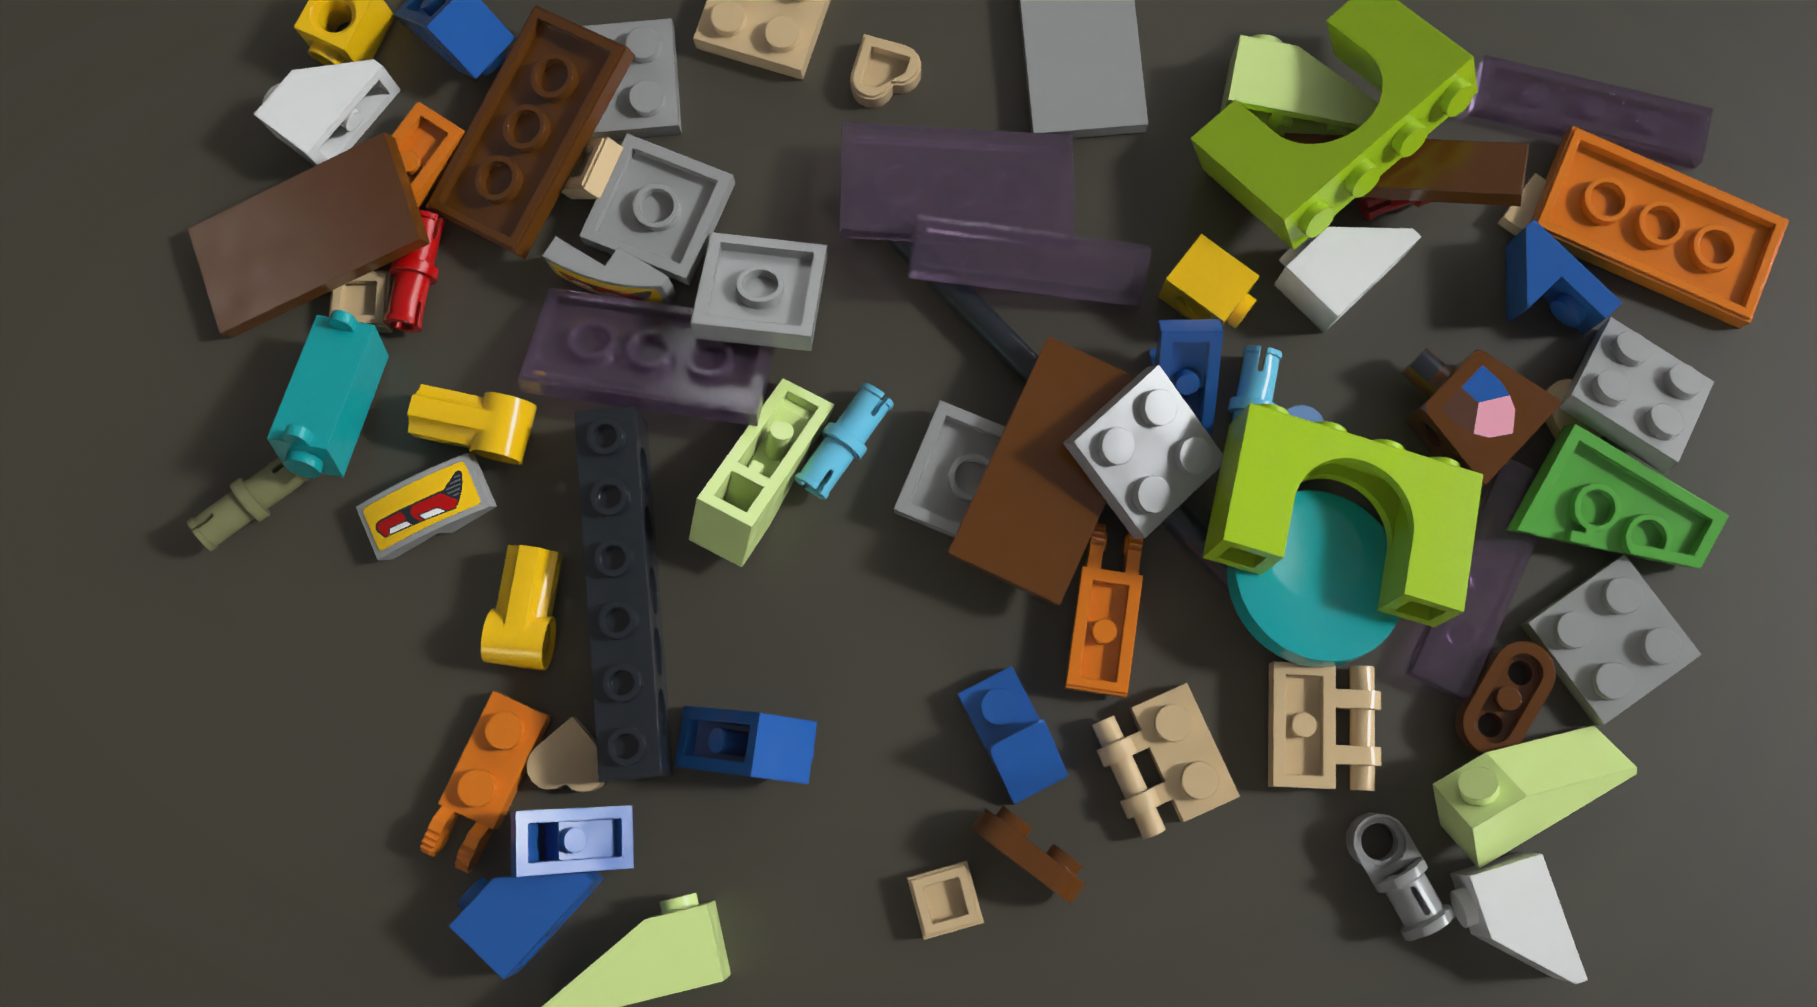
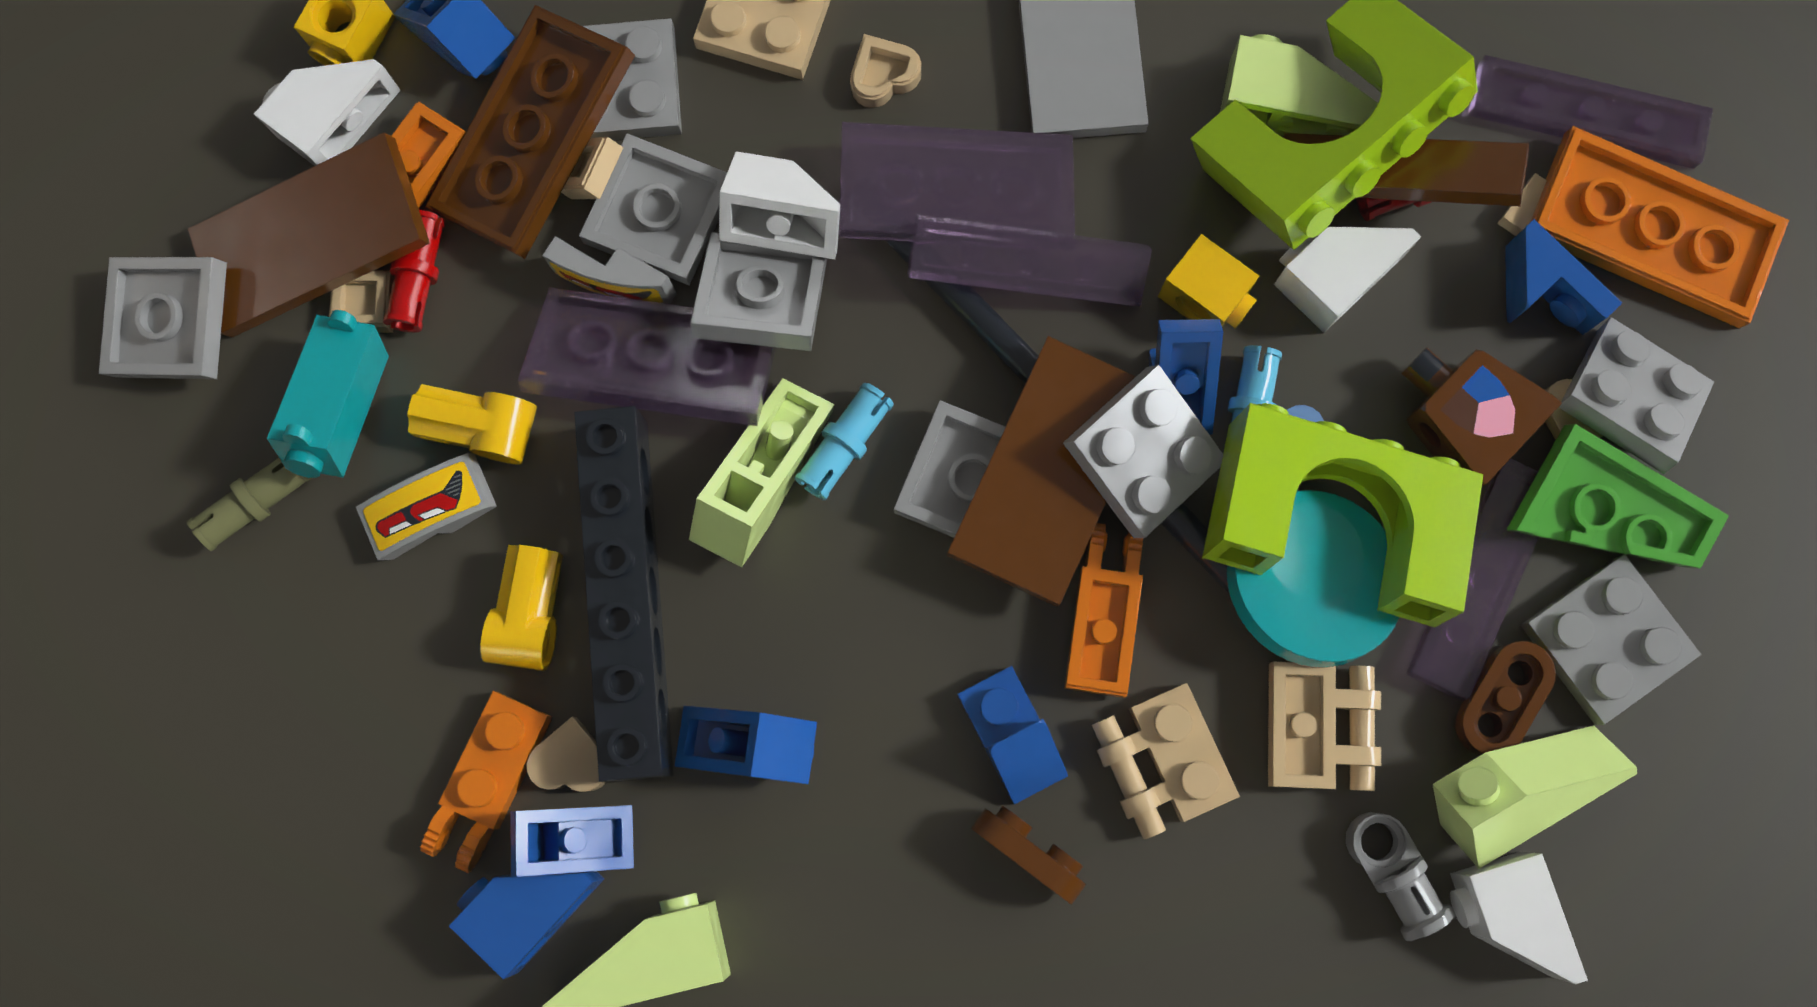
(163, 317): none -> light grey plate
(777, 207): none -> white slope
(945, 900): tan tile -> none

